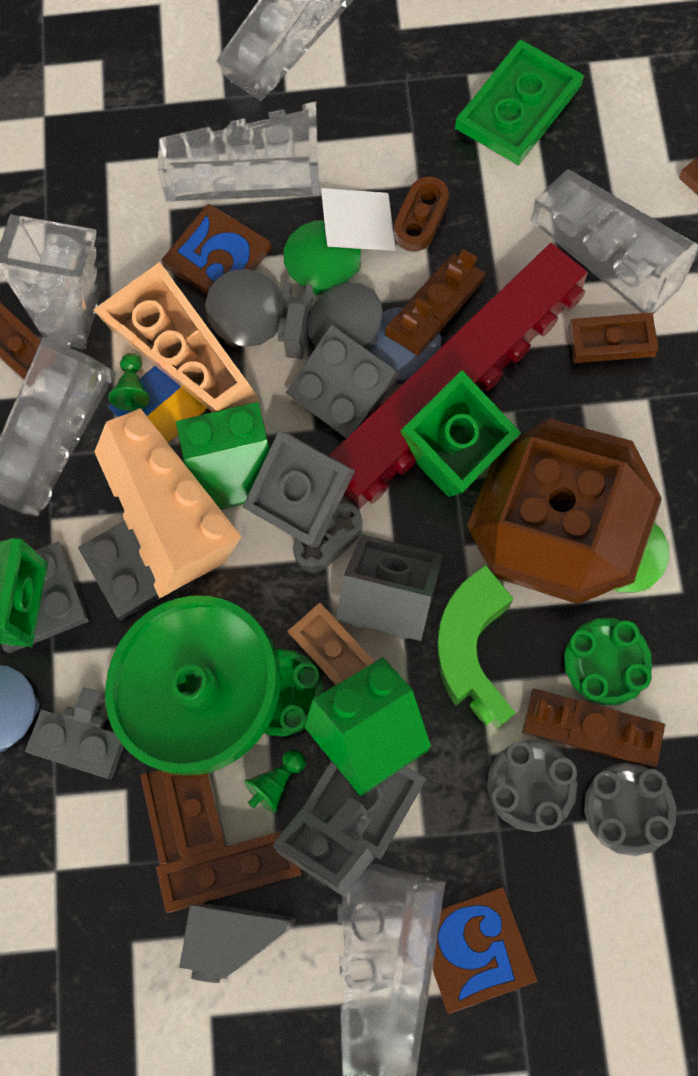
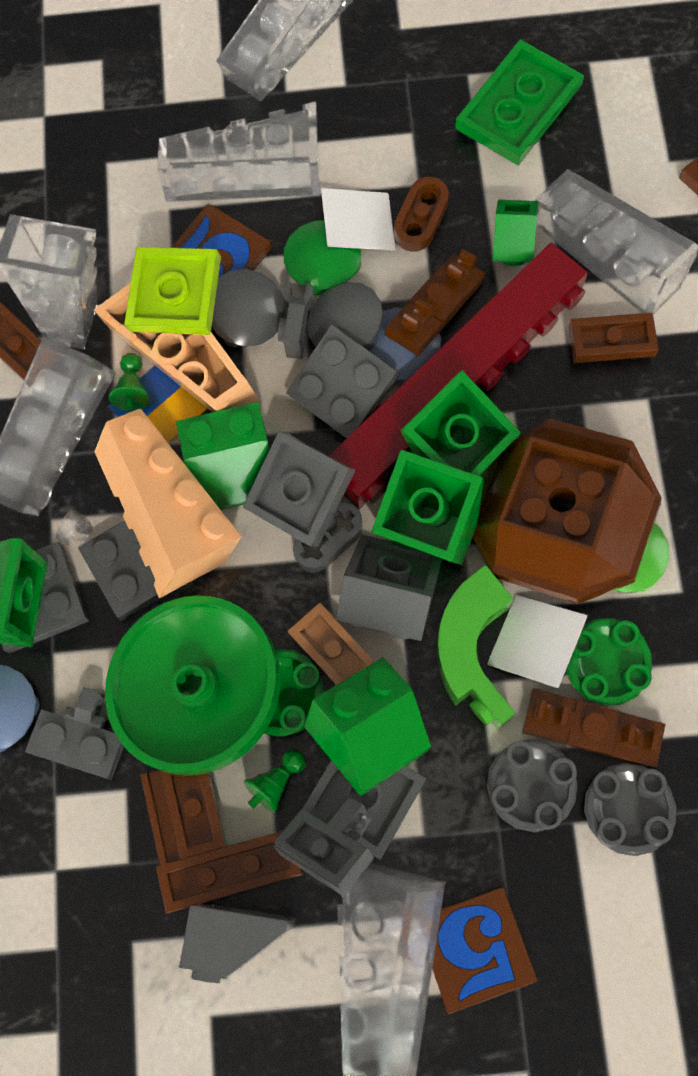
(74, 529): none -> clear hinge
(173, 290): none -> lime plate
(430, 507): none -> green slope
(515, 231): none -> brick
(537, 640): none -> white sticker

